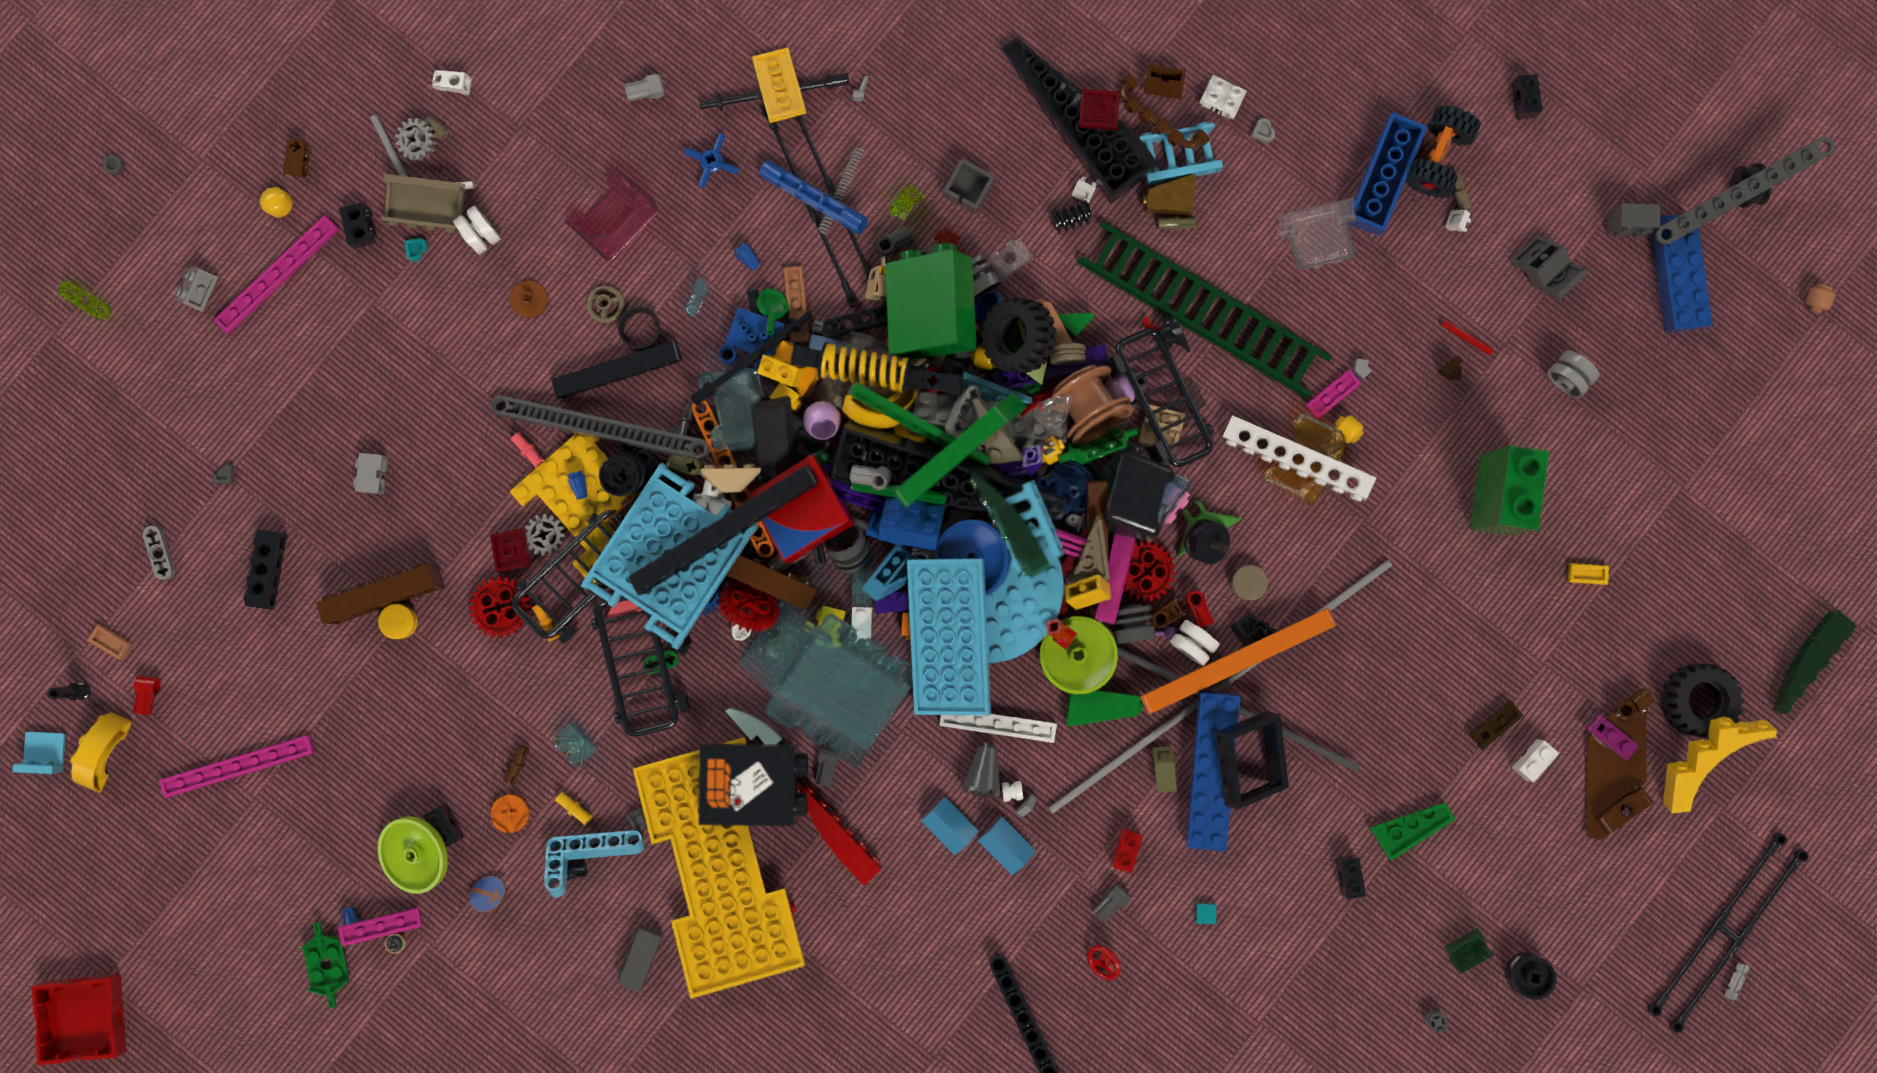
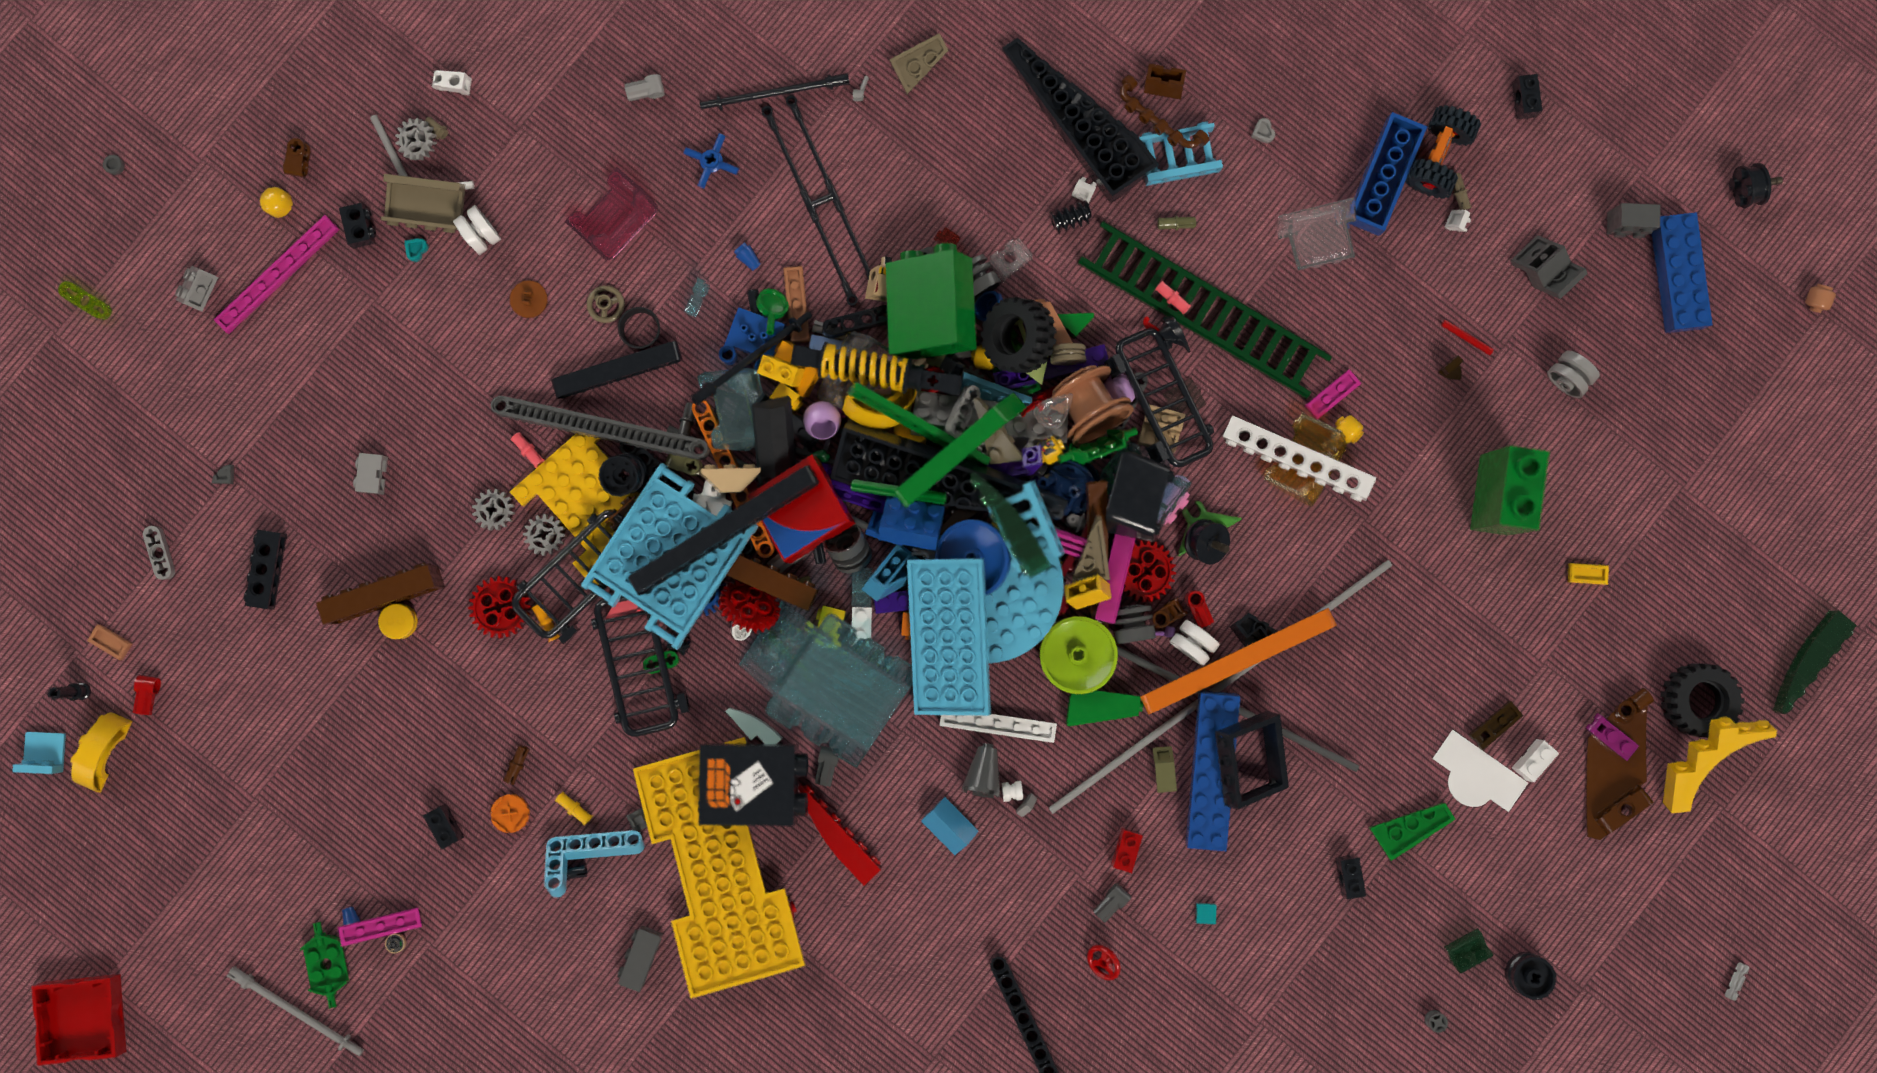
(237, 766): dark pink tile -> none
(247, 981): none -> light grey bar
(412, 854): lime dish -> none
(487, 894): blue piece -> none
(492, 517): none -> light grey gear
(510, 550): dark red tile -> none
(575, 745): clear light blue brick -> none
(578, 484): blue cone -> none
(779, 85): yellow tile -> none
(814, 197): blue piece -> none
(841, 182): light grey piece -> none
(869, 476): light grey piece -> none
(895, 240): dark grey piece -> none
(905, 202): clear neon green bracket -> none
(918, 61): none -> dark tan wing
(969, 186): dark grey piece -> none
(1007, 846): dark azure piece -> none
(1060, 633): red piece -> none
(1099, 109): dark red tile -> none
(1172, 197): pearl gold slope -> none
(1172, 297): none -> coral pin
(1223, 96): white hinge -> none
(1249, 582): dark tan head -> none
(1361, 368): light grey piece -> none
(1476, 775): none -> white sticker
(1737, 939): black bar -> none
(1745, 190): dark grey plate -> none

